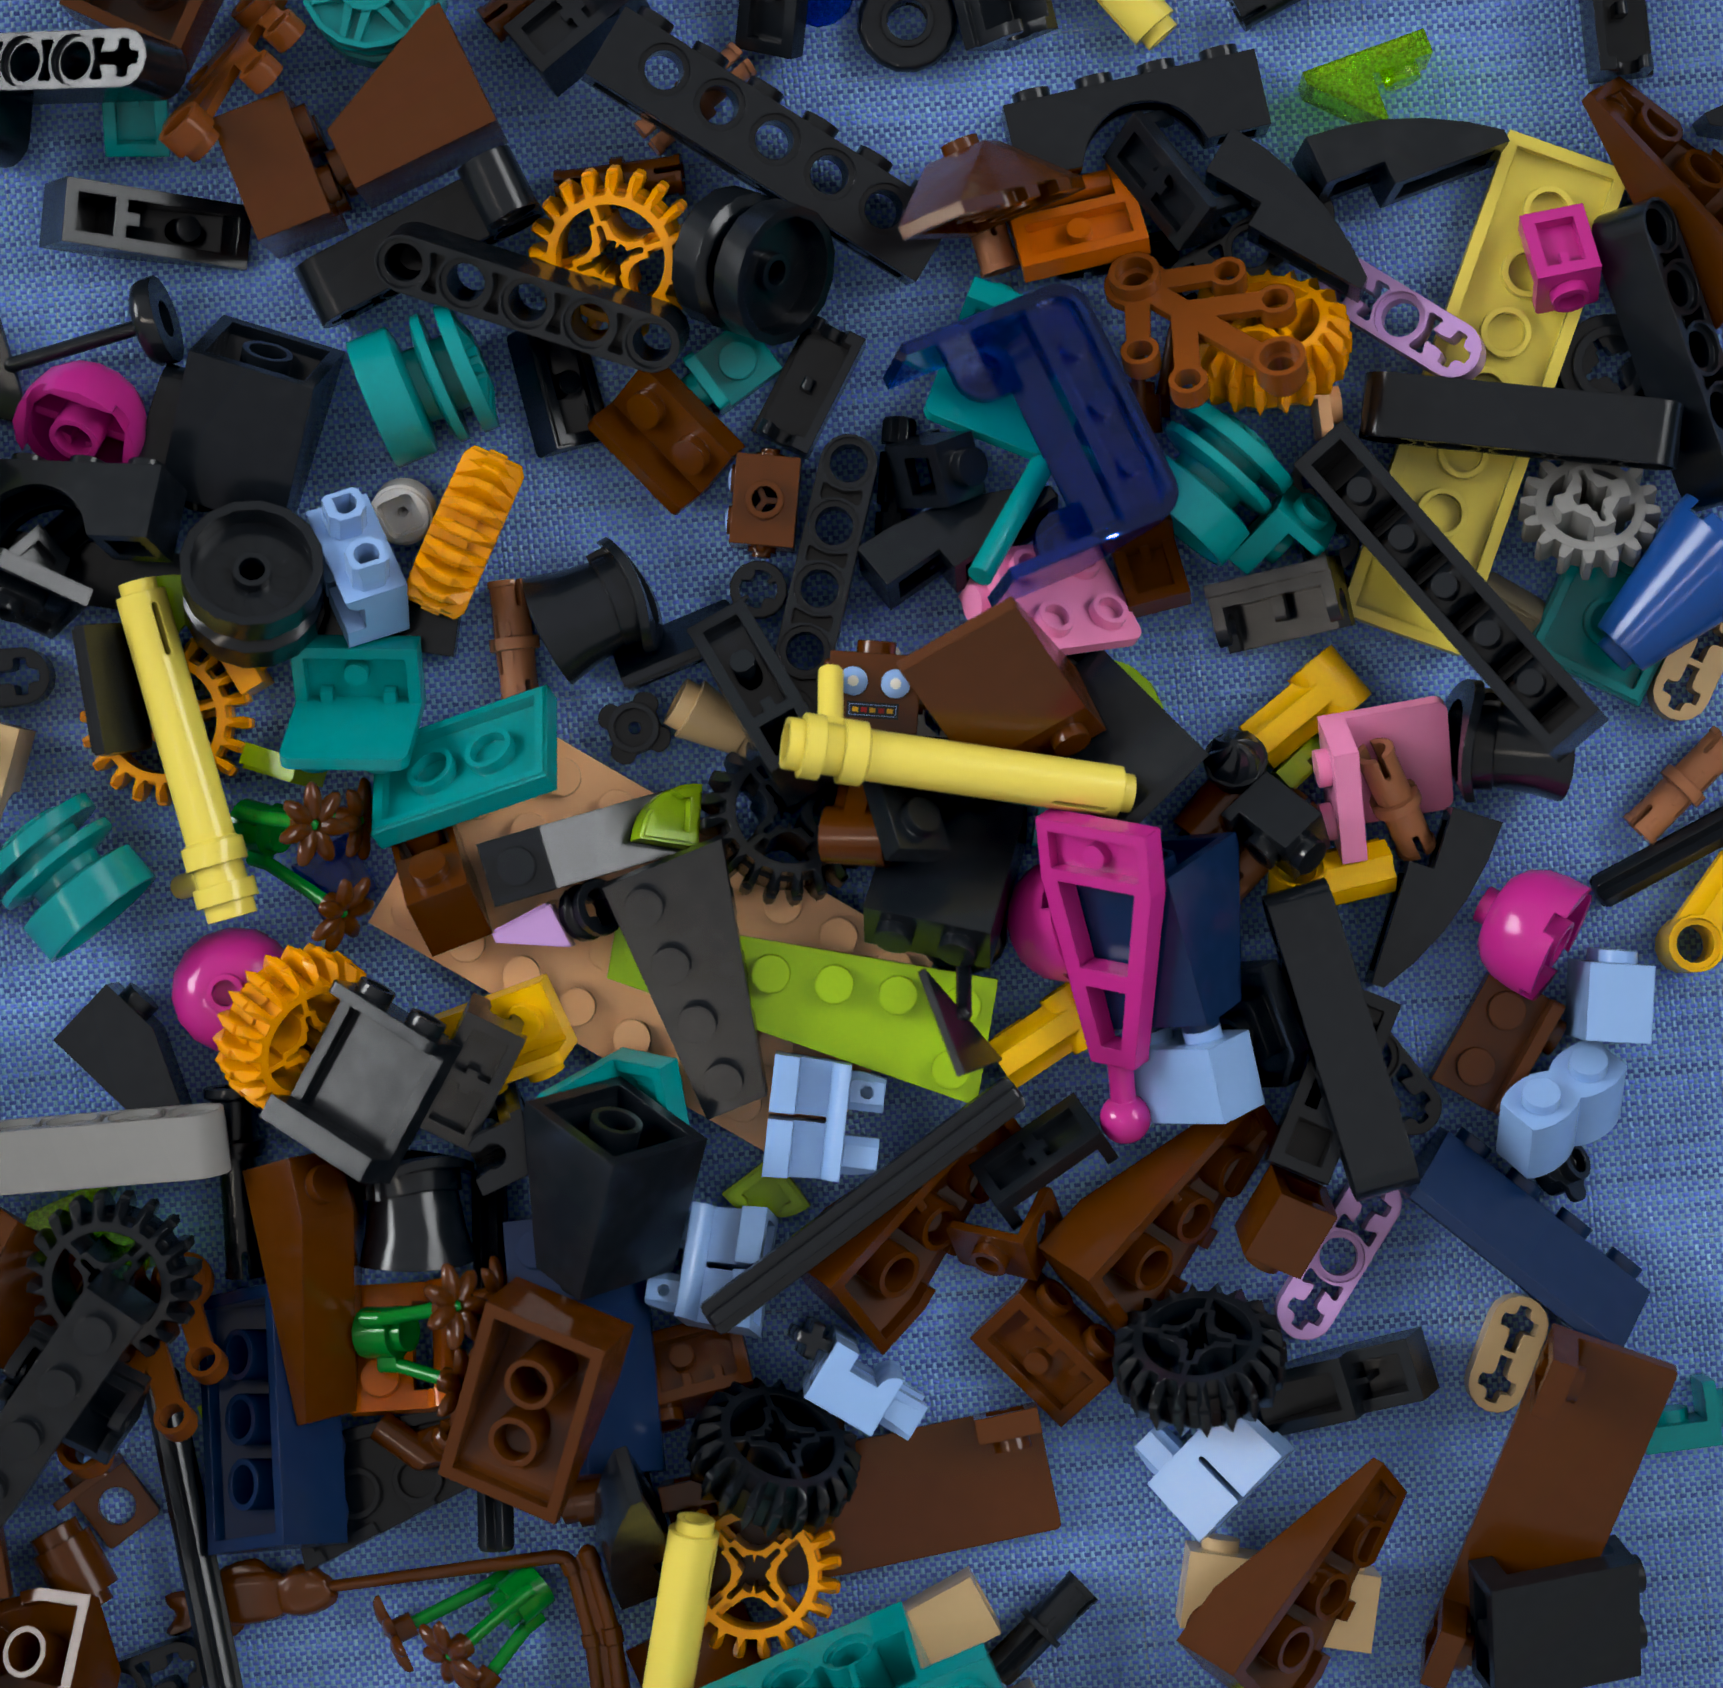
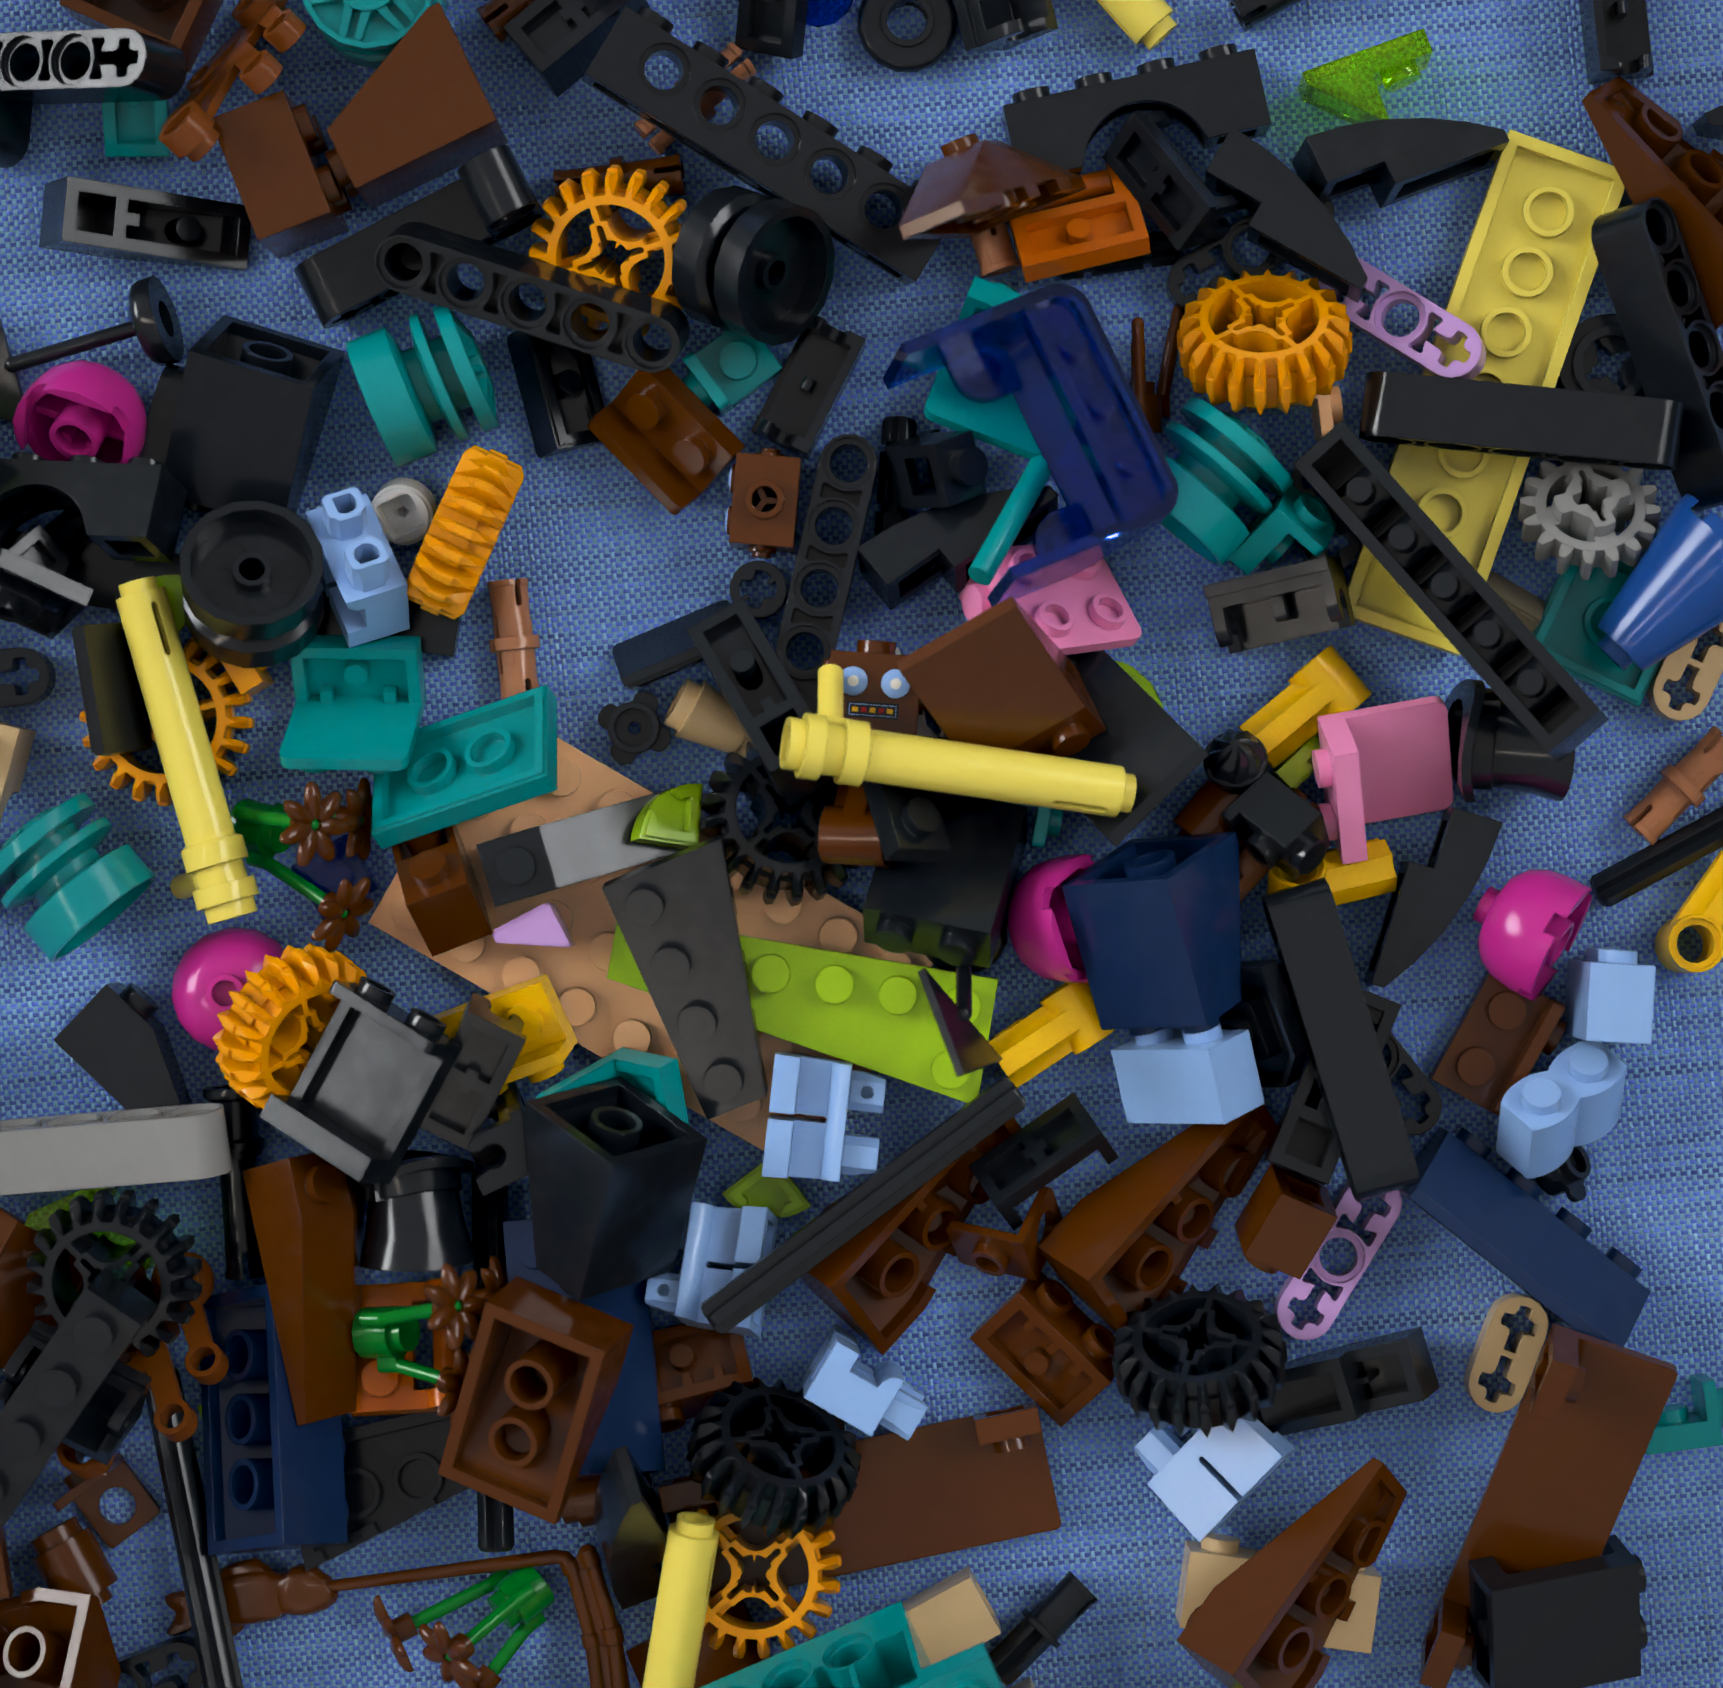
(268, 763): lime tile -> none
(418, 1448): reddish brown arm -> none
(575, 916): black bush -> none
(593, 610): black hat -> none
(810, 1338): black axle -> none
(1126, 861): dark pink plate -> none
(1141, 285): dark orange plant -> none
(1152, 572): reddish brown bracket -> none
(1395, 800): nougat pin -> none
(1561, 258): dark pink bracket -> none

